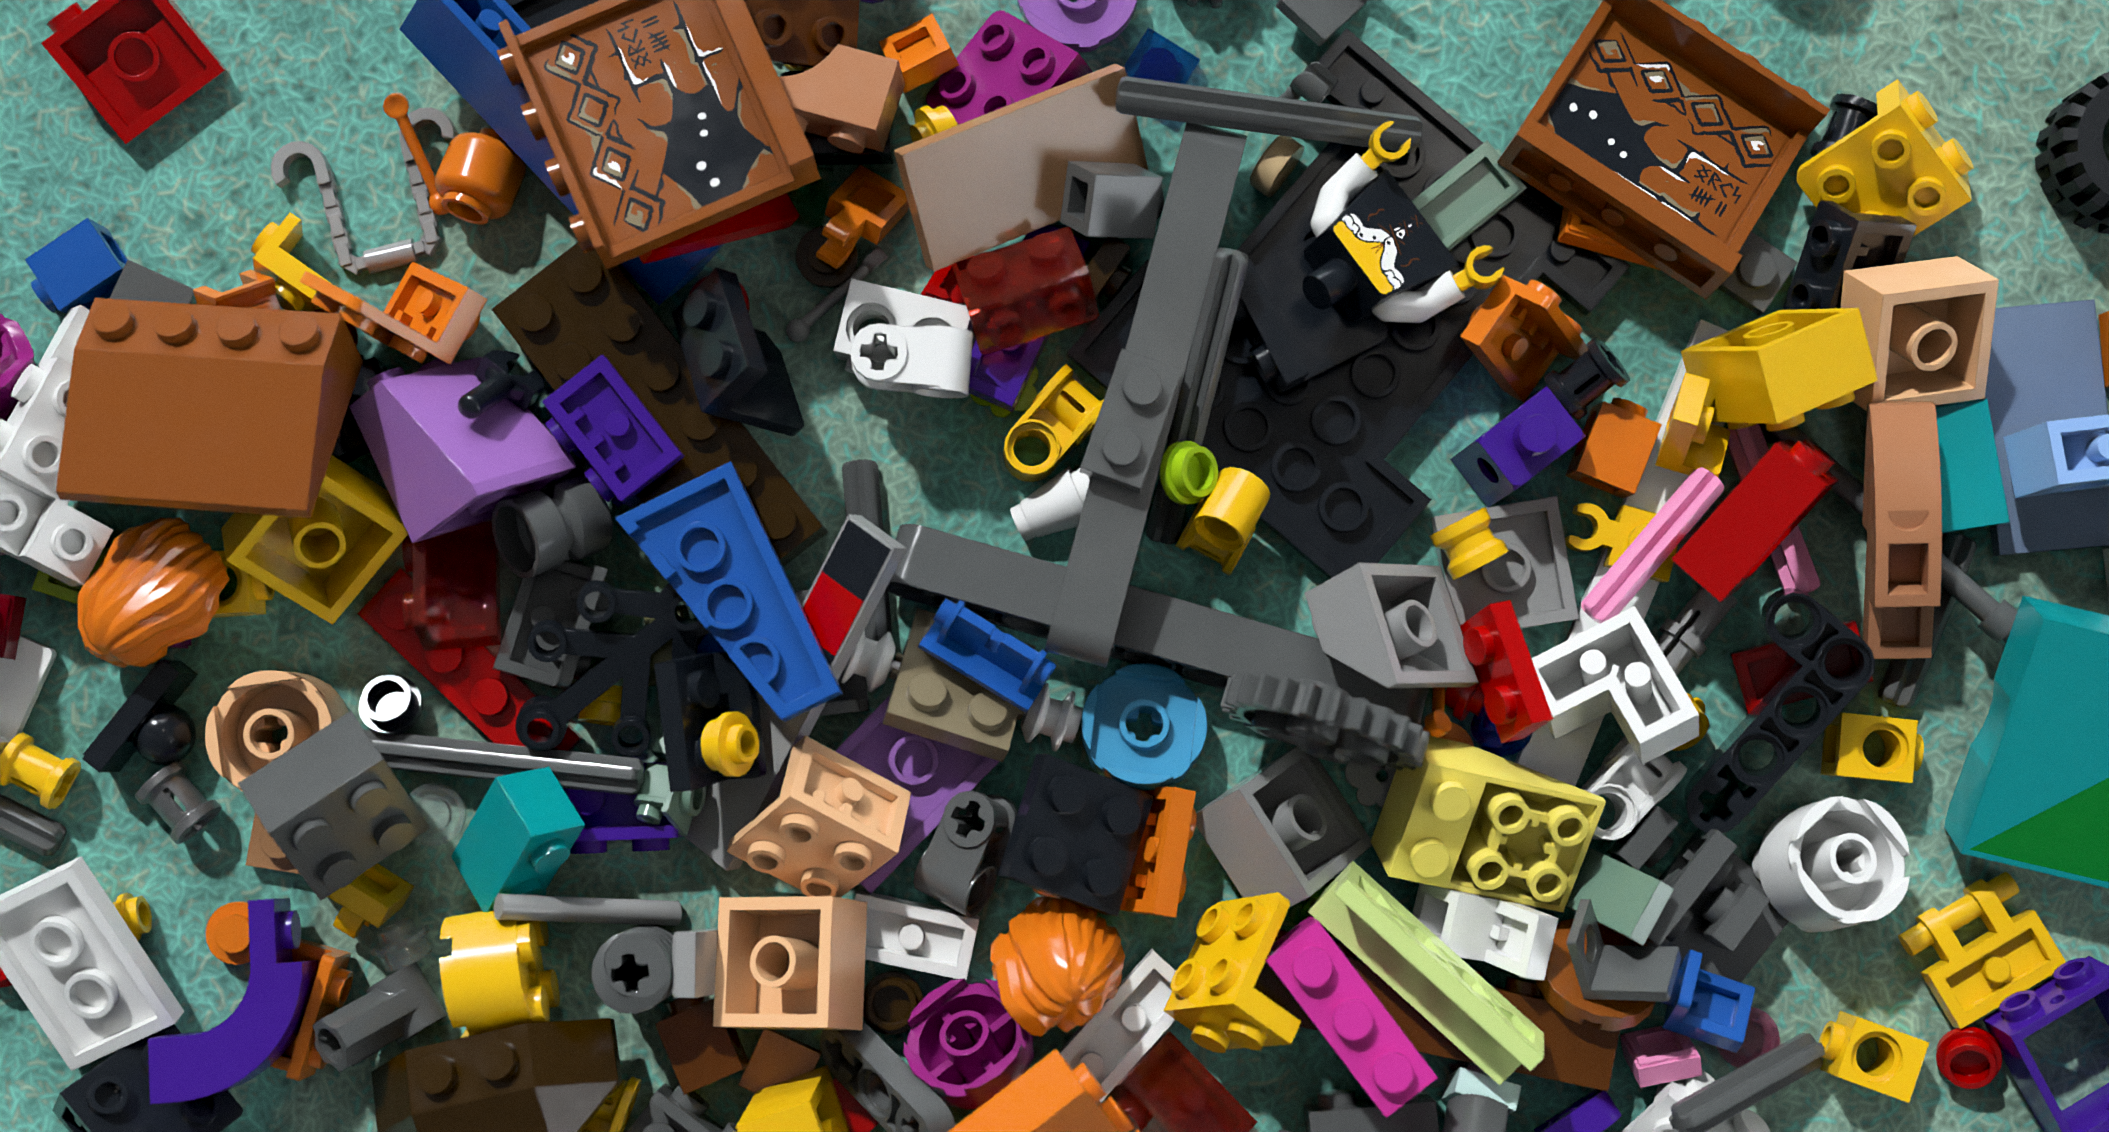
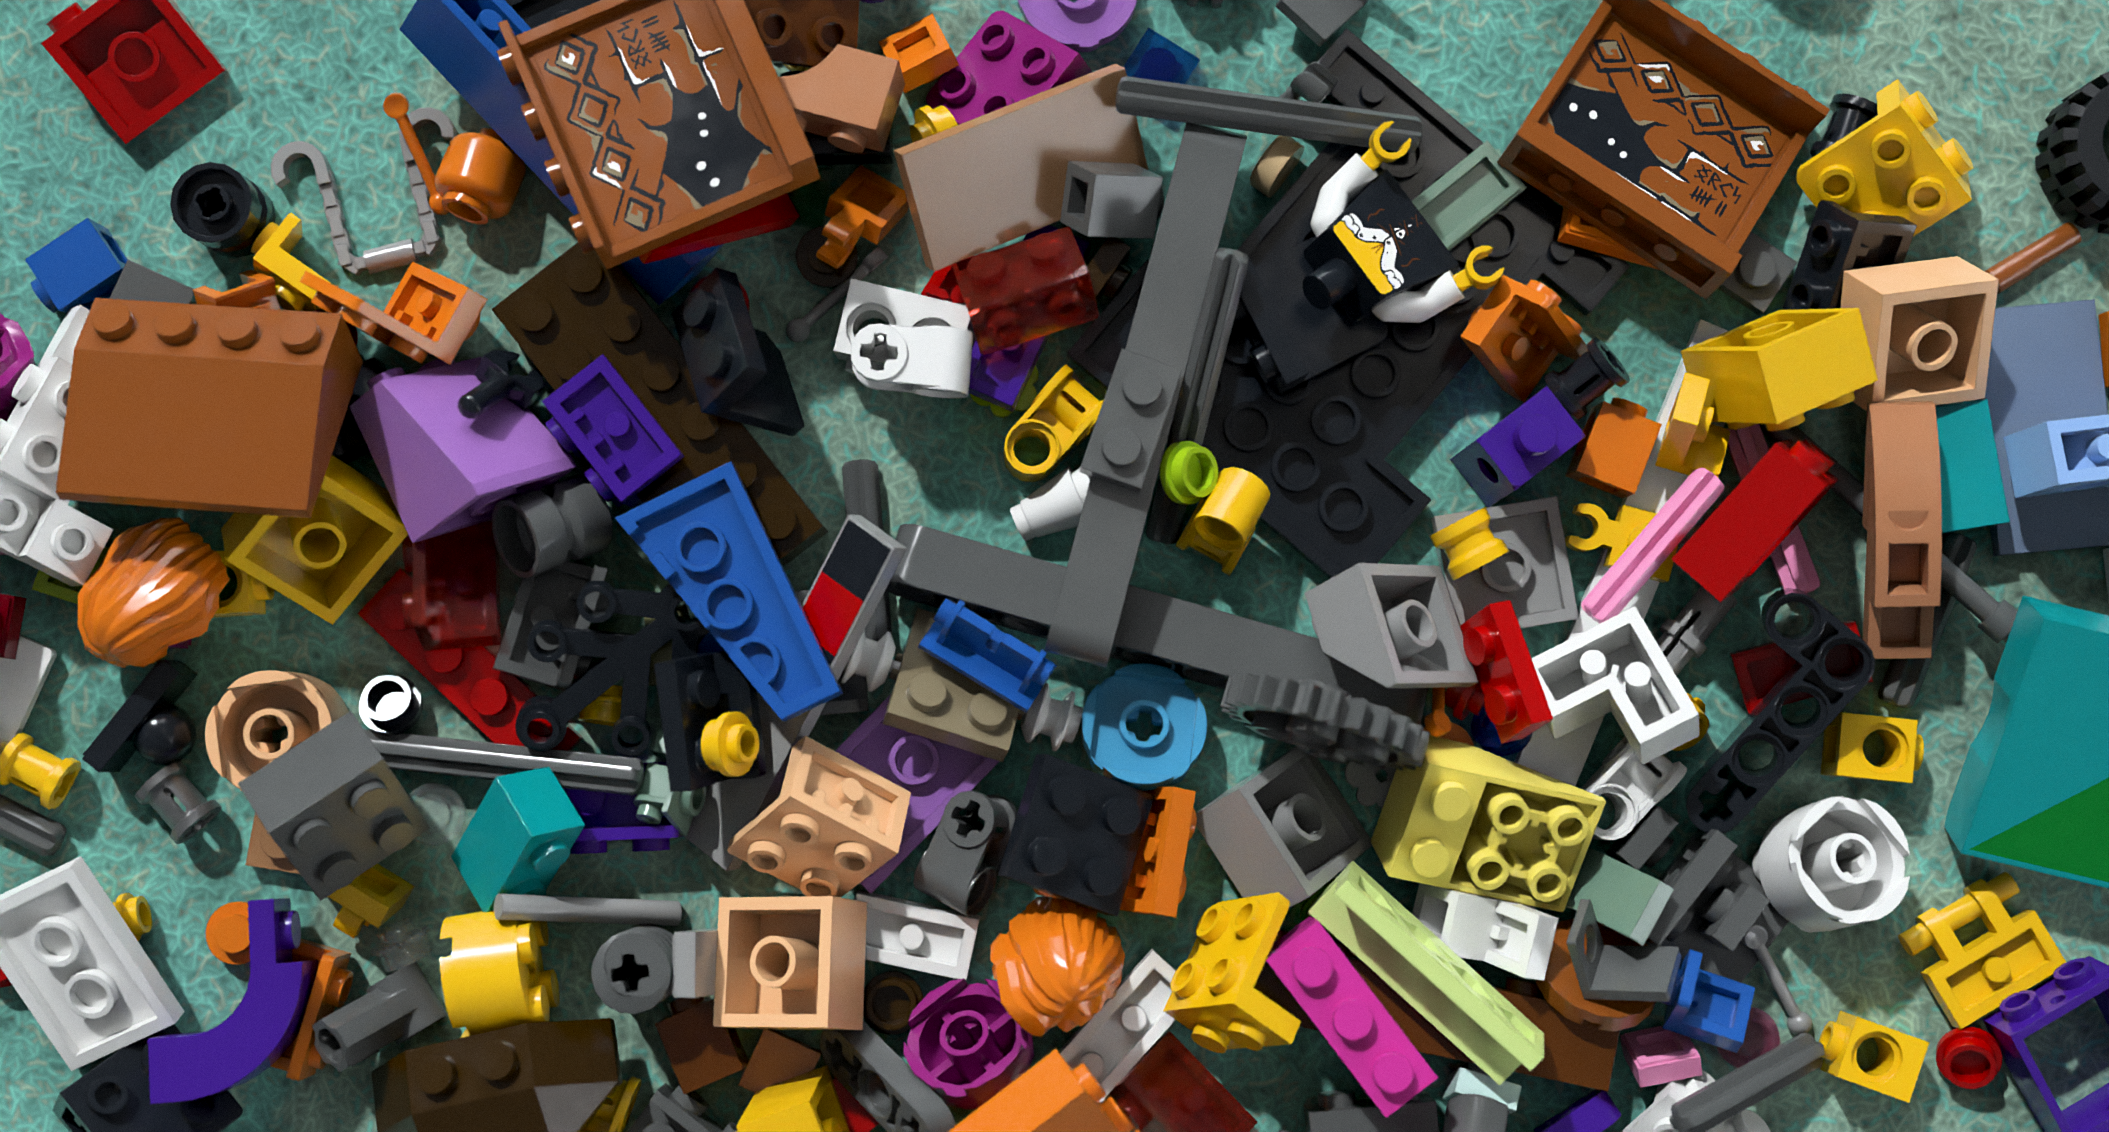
(221, 208): none -> black wheel
(1798, 1021): none -> light grey hinge
(2035, 255): none -> dark orange piece

